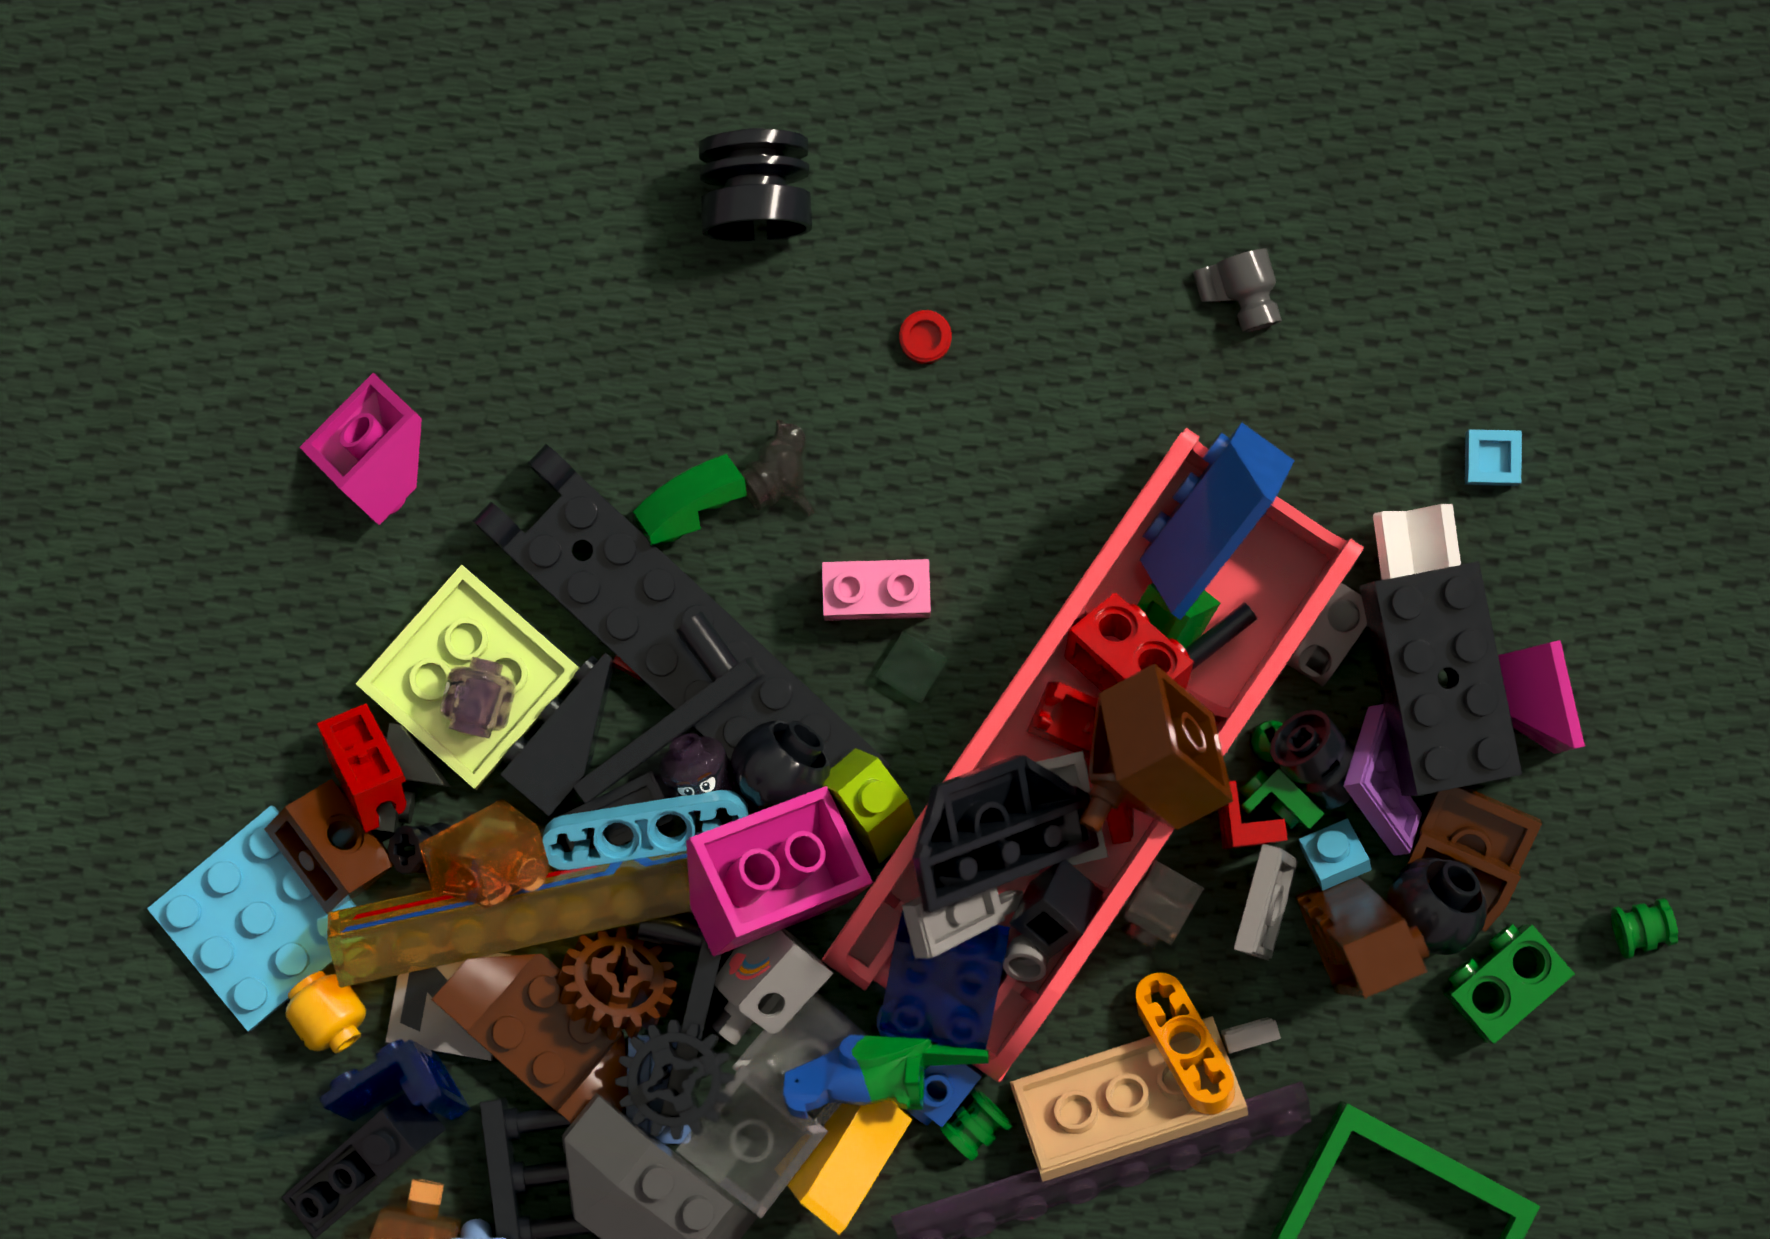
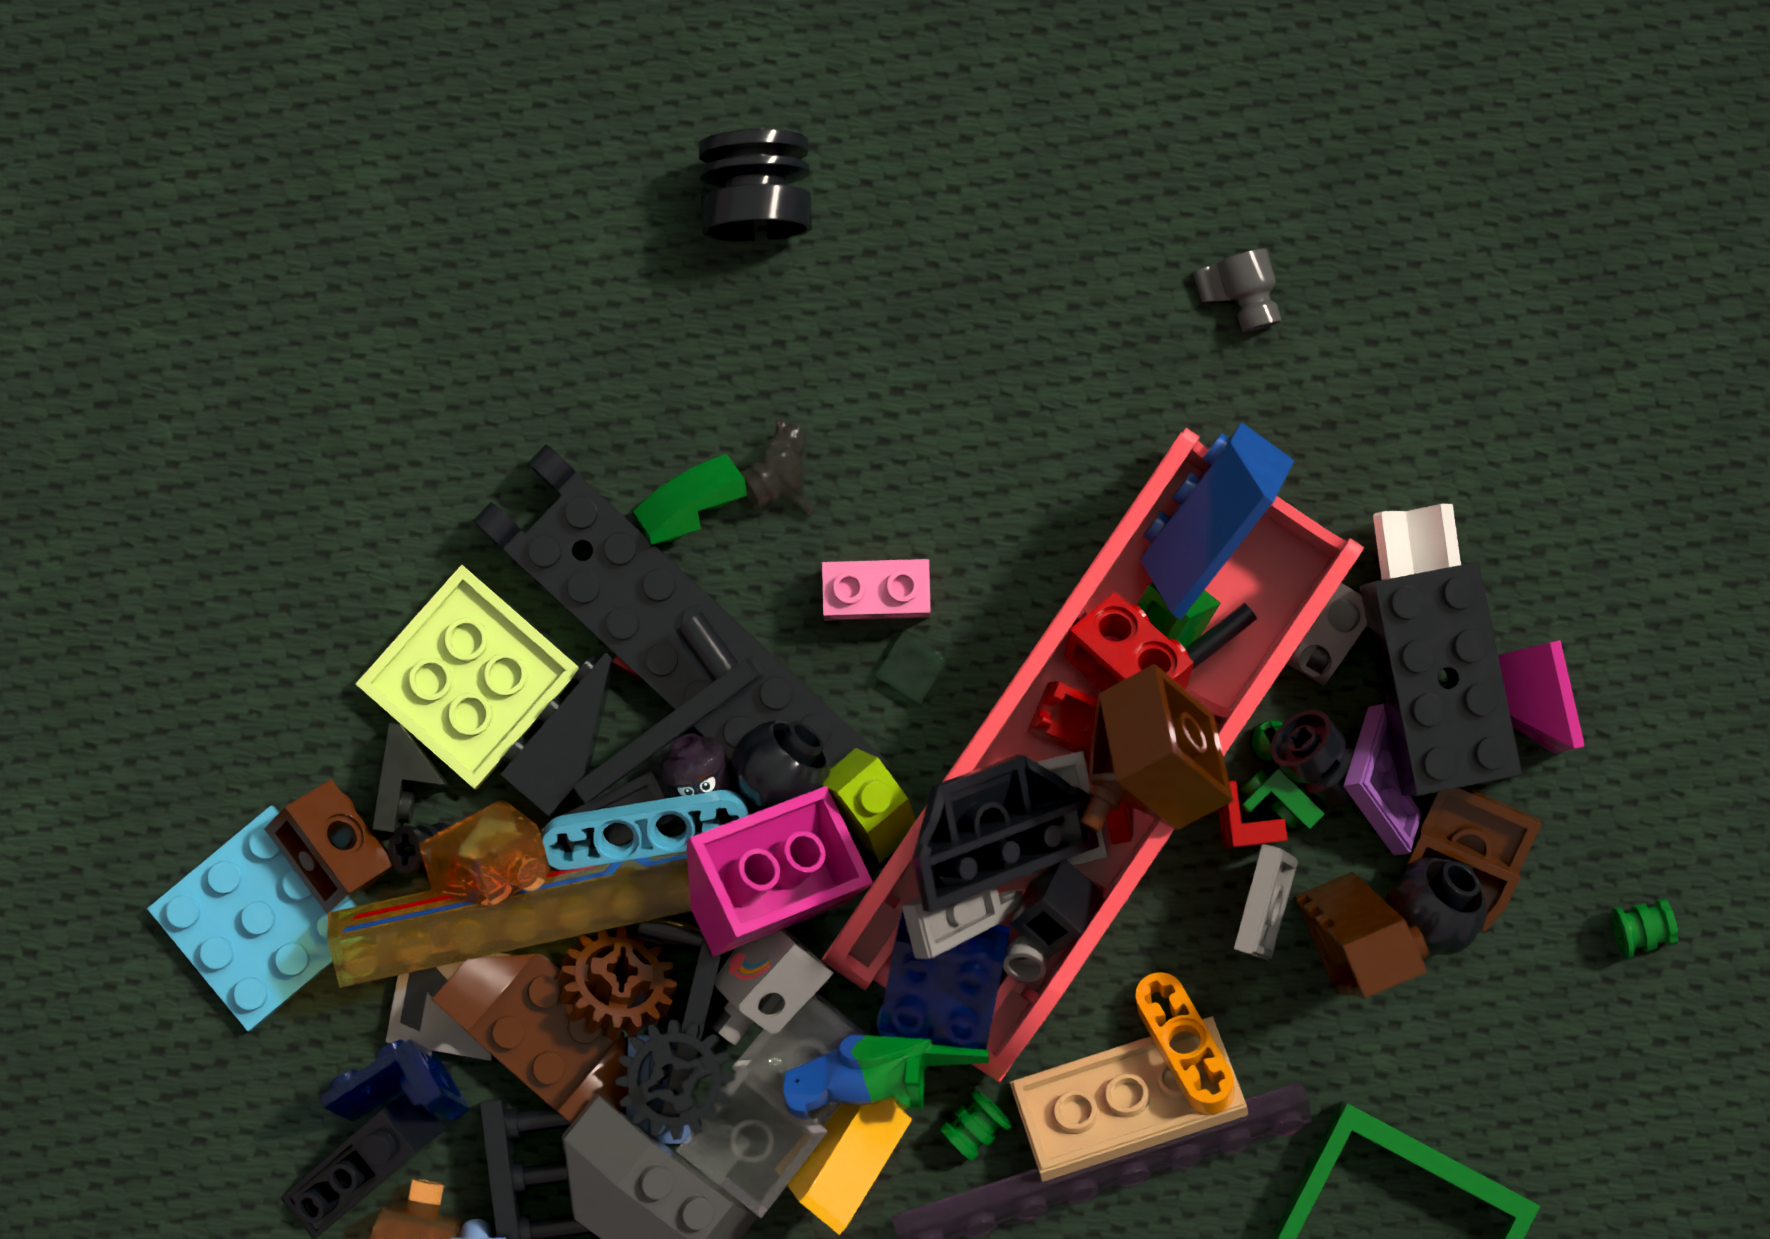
(325, 1013): yellow head -> none
(363, 763): red hinge -> none
(370, 448): dark pink slope -> none
(477, 698): head -> none
(925, 337): red tile -> none
(945, 1090): blue brick -> none
(1159, 905): clear smoke brick -> none
(1249, 1034): light grey tile -> none
(1335, 854): medium azure plate -> none
(1493, 457): medium azure plate -> none
(1514, 993): green brick -> none

